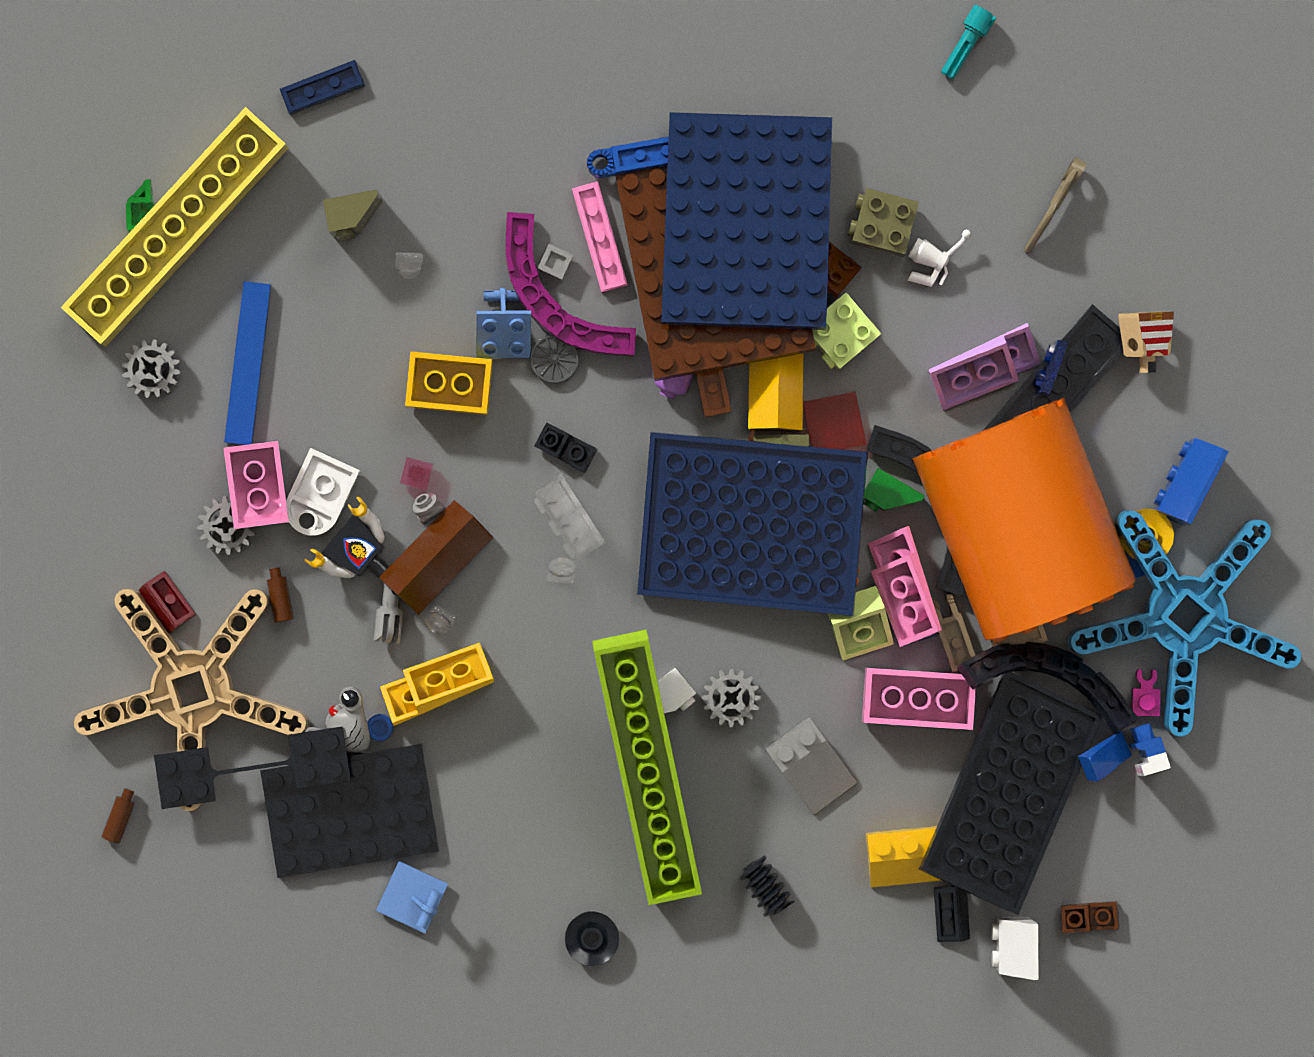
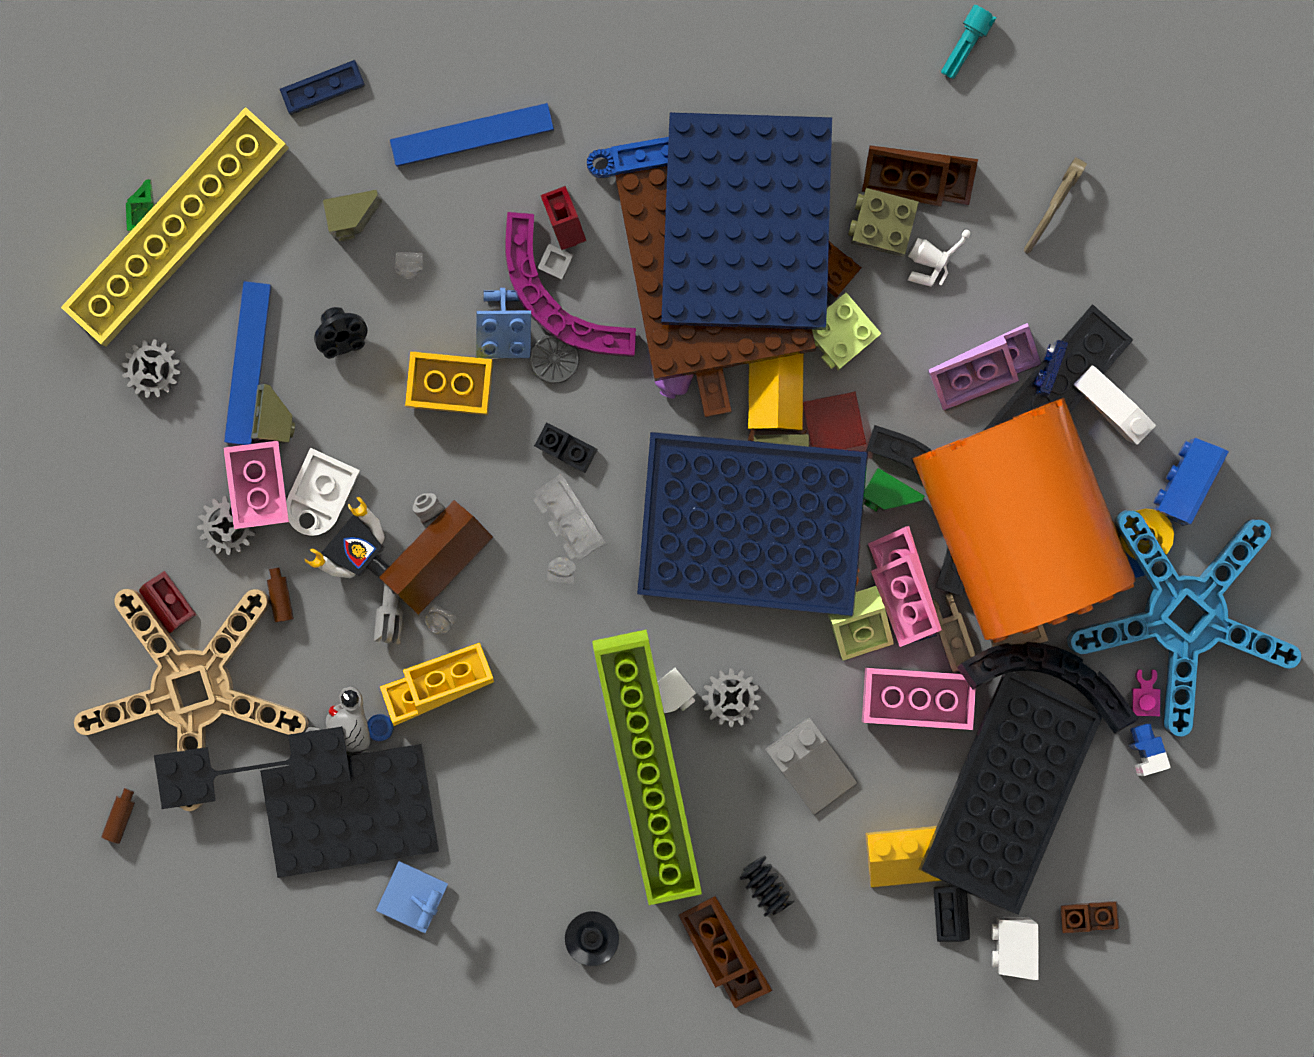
(271, 417): none -> olive slope
(340, 332): none -> black plate
(416, 473): clear pink plate -> none
(471, 134): none -> blue tile
(563, 218): none -> dark red slope
(599, 237): bright pink tile -> none
(724, 952): none -> reddish brown slope
(920, 175): none -> reddish brown slope
(1105, 757): blue slope -> none
(1114, 405): none -> white slope
(1146, 336): torso -> none

